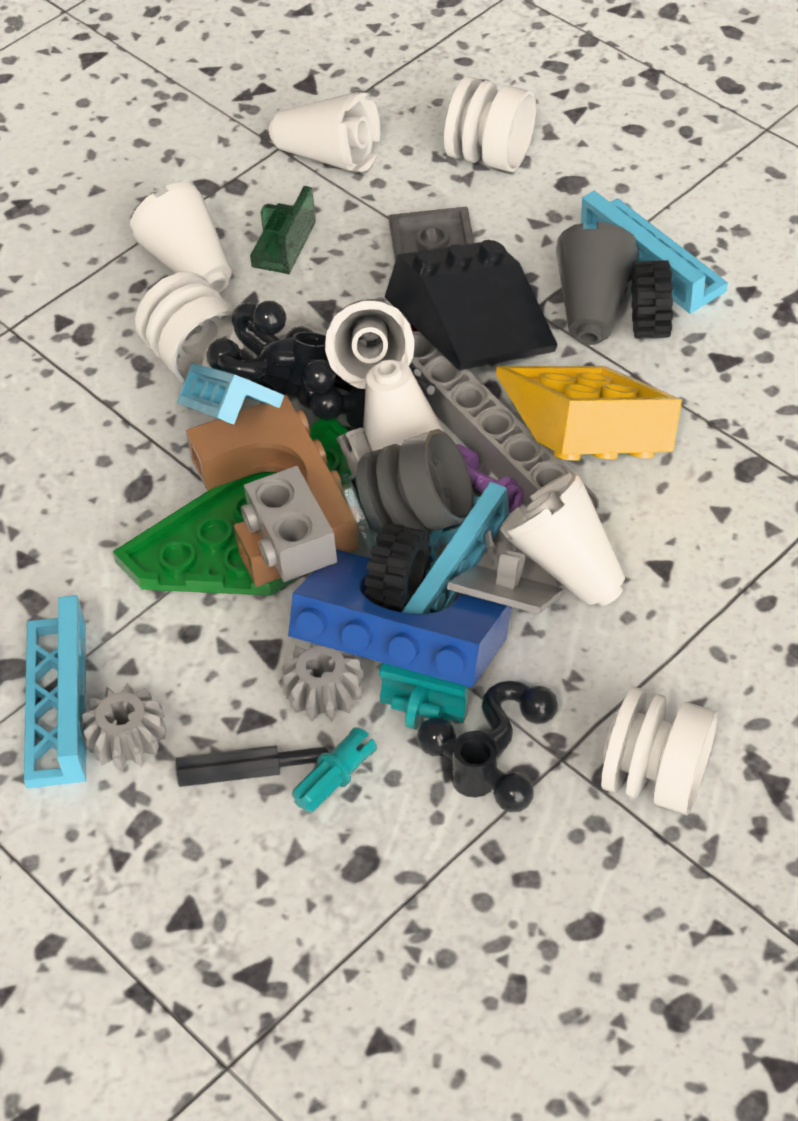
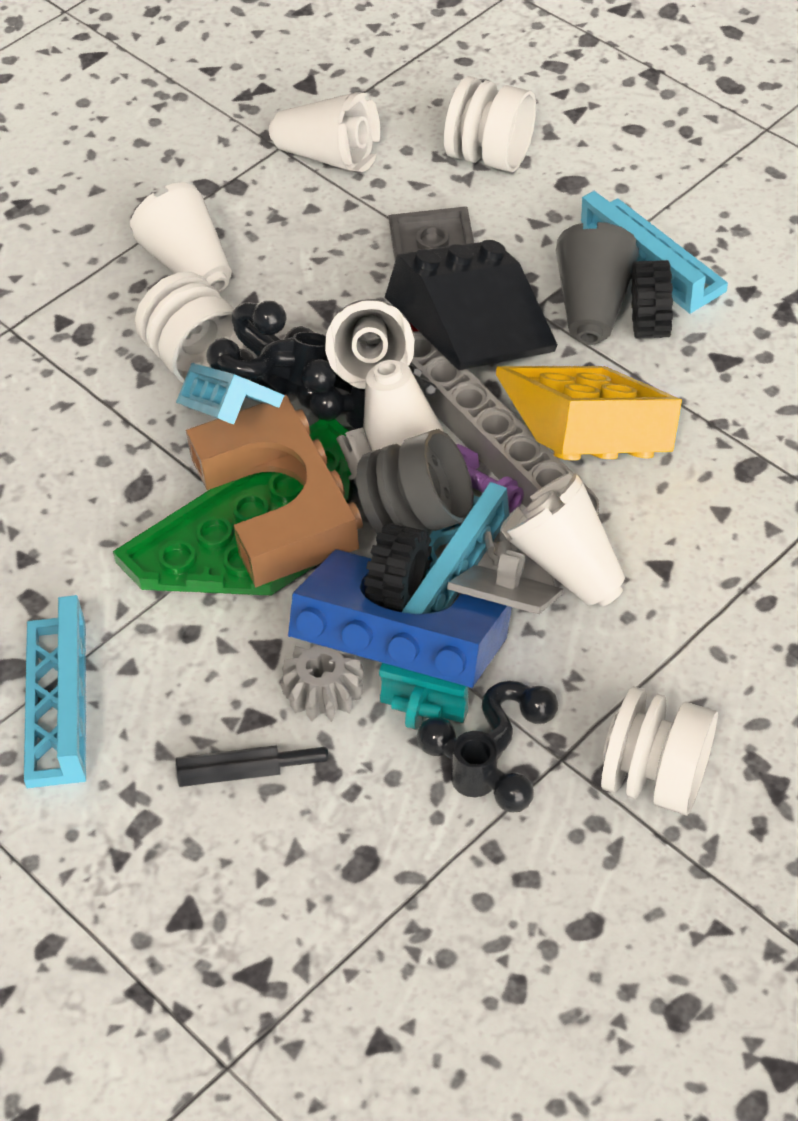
(123, 726): light grey gear -> none
(284, 233): clear green panel -> none
(289, 524): light grey brick -> none
(333, 770): teal axle -> none
(357, 510): clear light blue piece -> none

